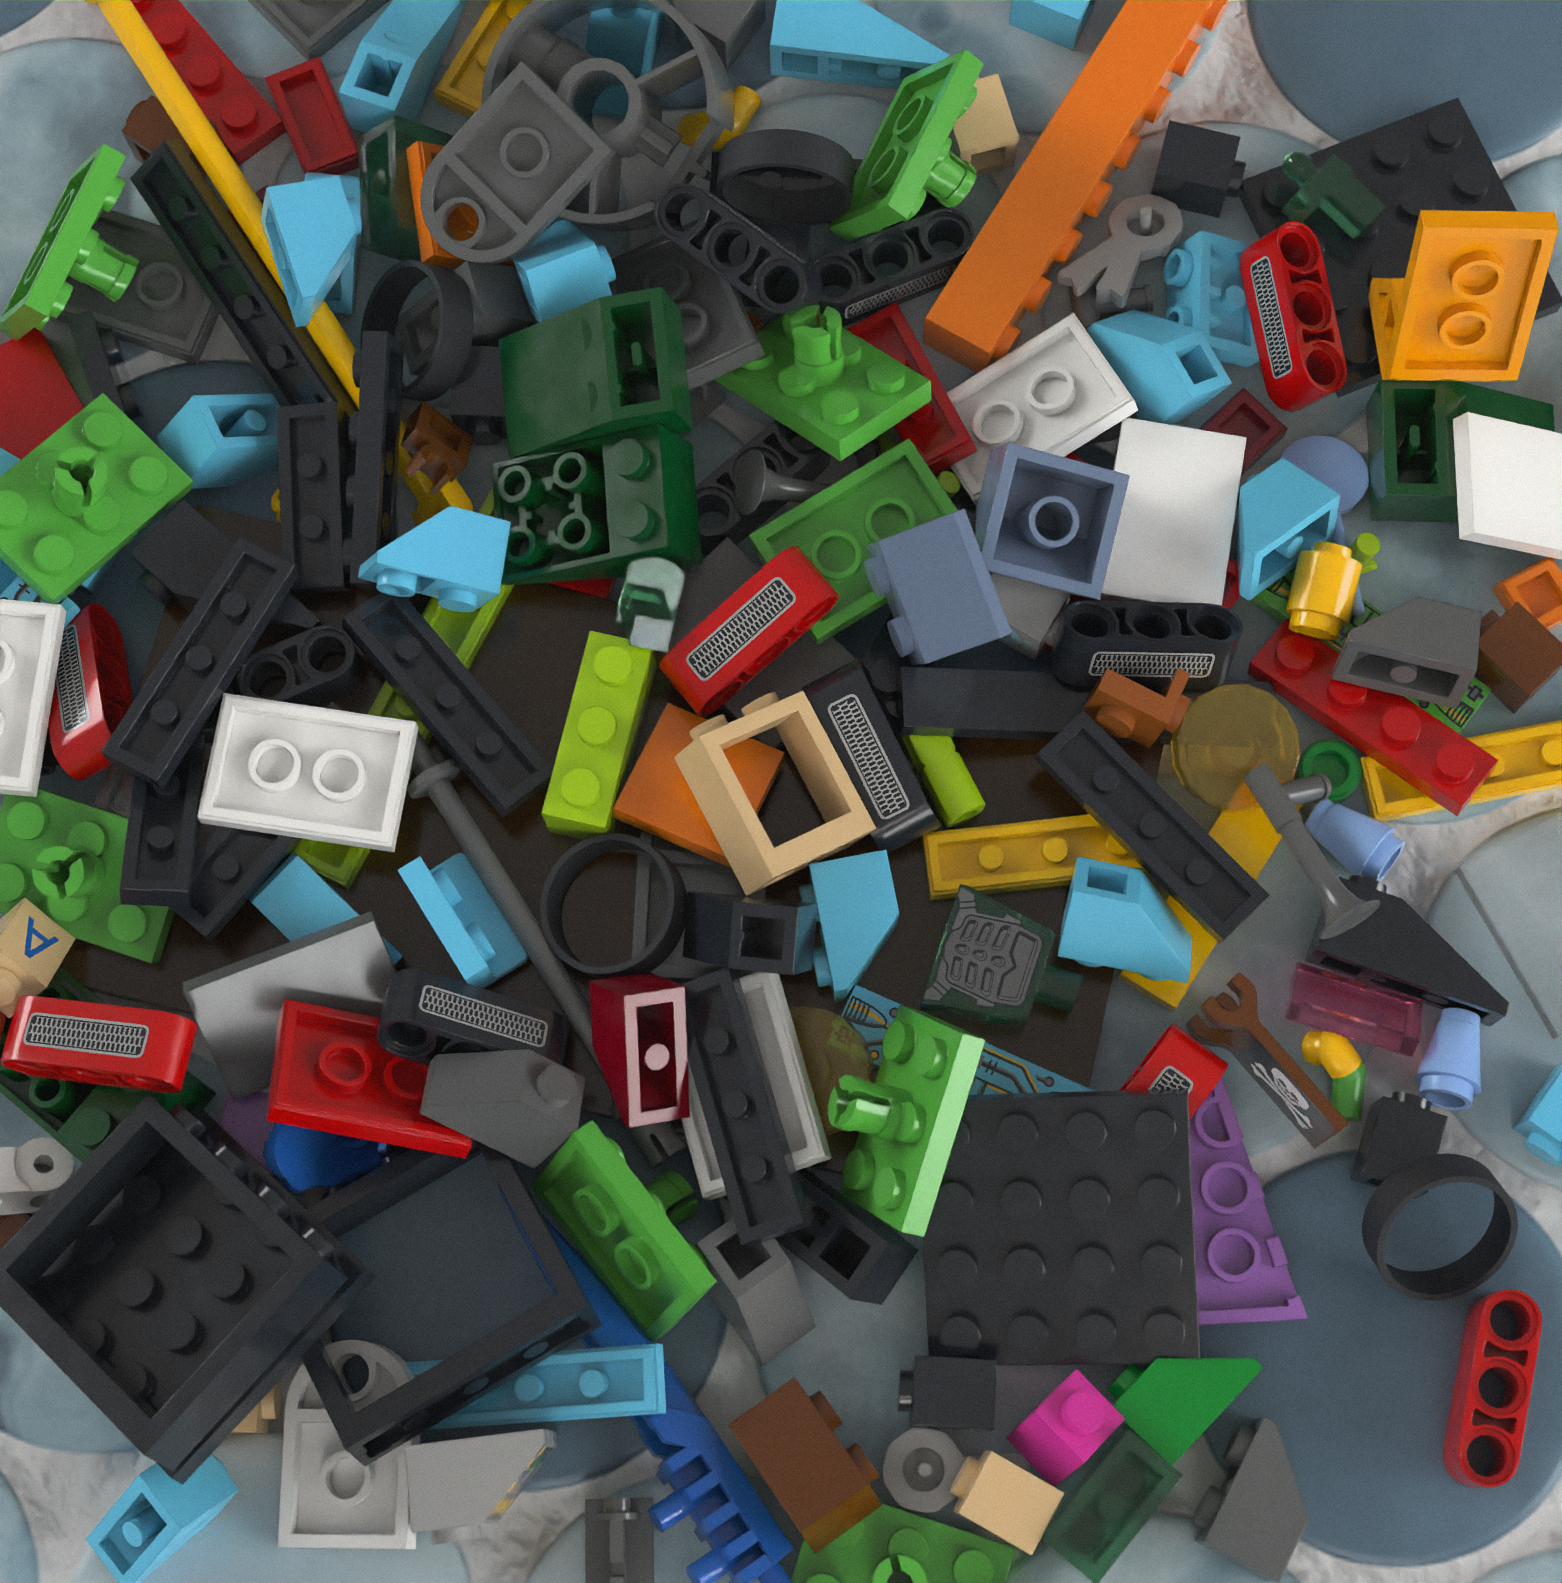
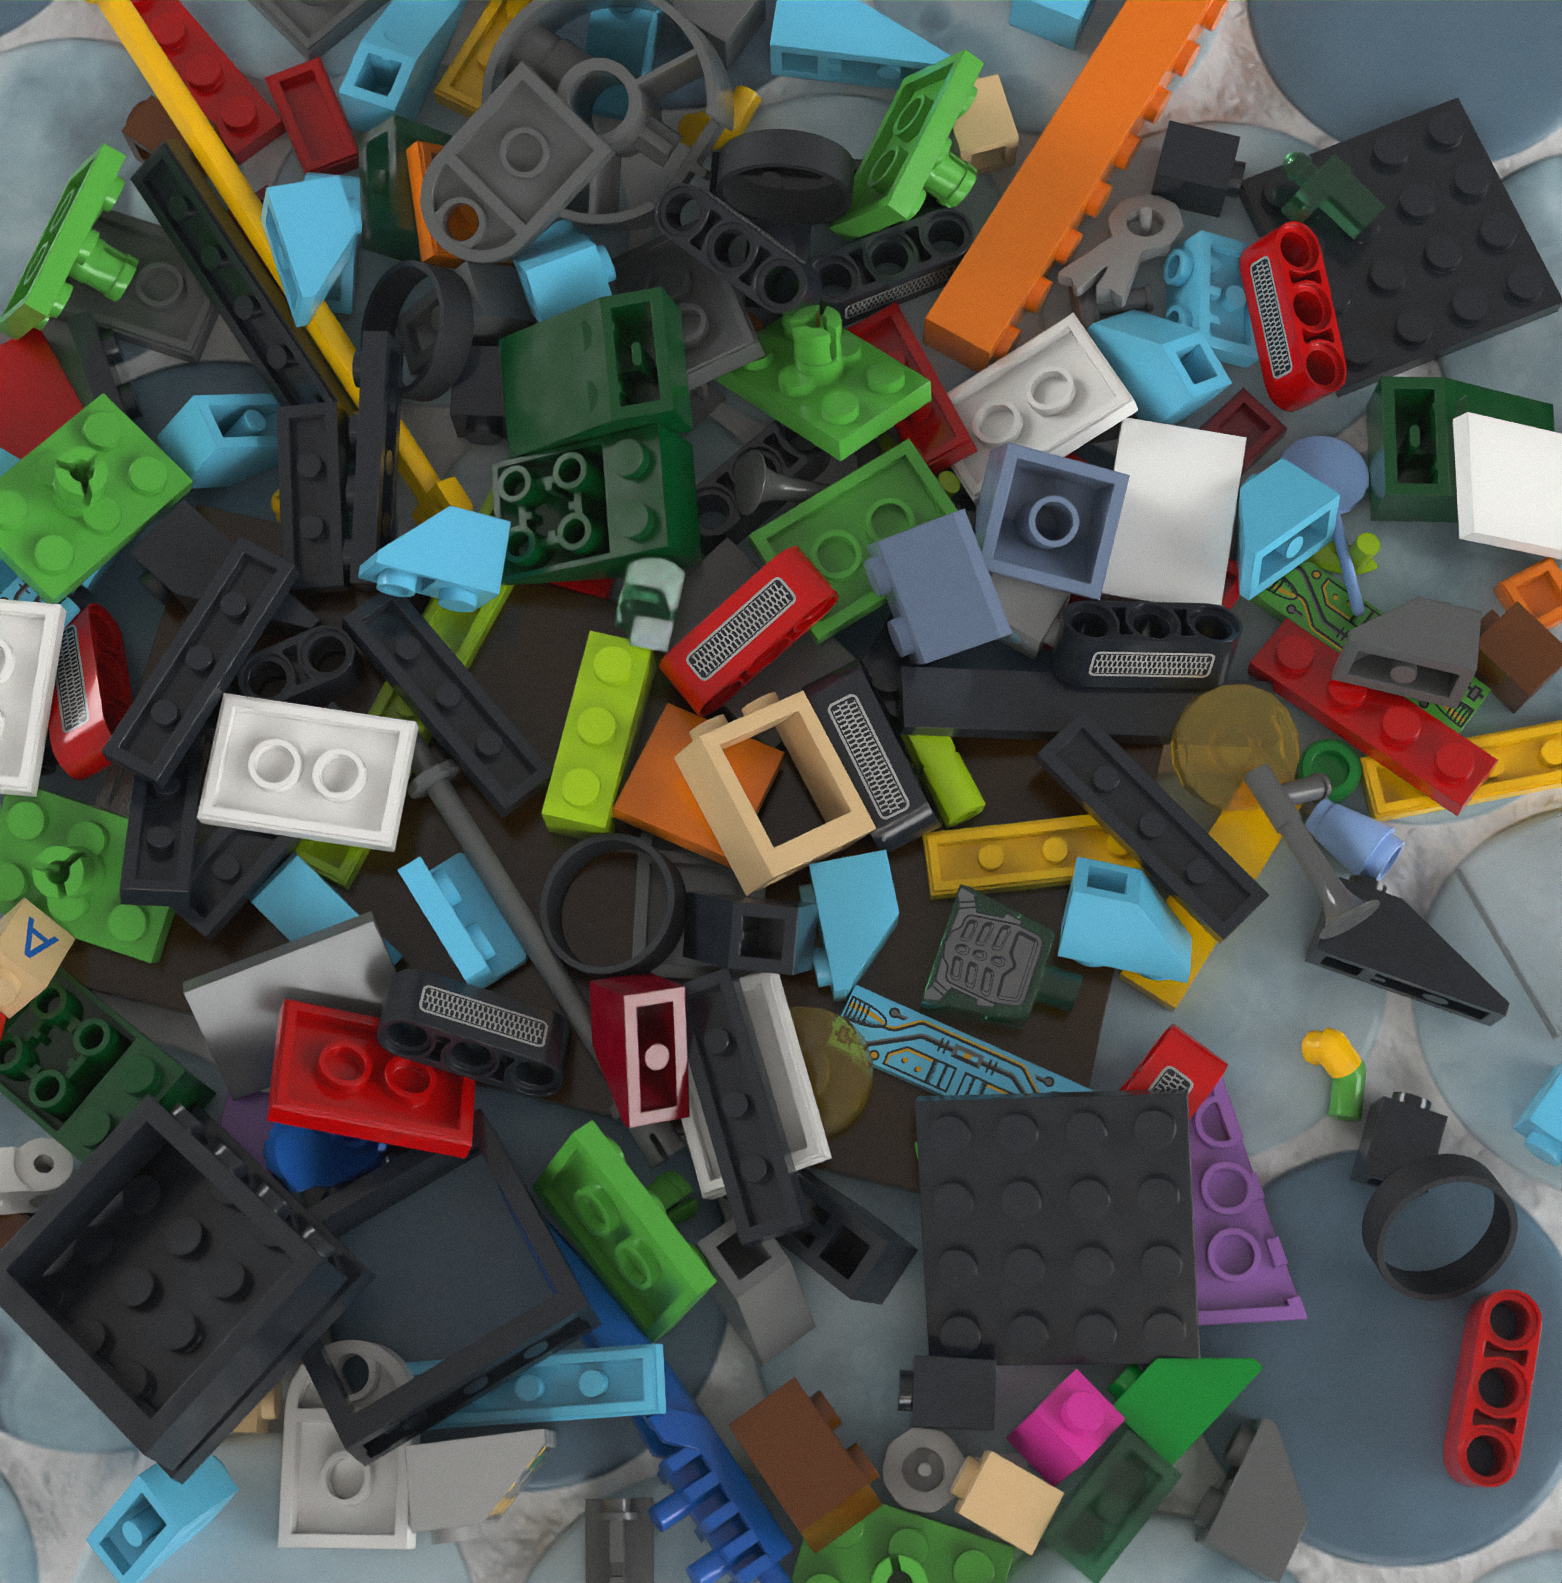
(99, 1044): red beam -> none
(435, 446): reddish brown plate -> none
(505, 1100): dark grey slope -> none
(906, 1118): bright green plate -> none
(1135, 711): dark orange bracket -> none
(1266, 1060): reddish brown flag -> none
(1323, 591): yellow brick -> none
(1354, 1009): clear pink tile -> none
(1452, 1061): light blue cone -> none
(1463, 296): light orange bracket -> none

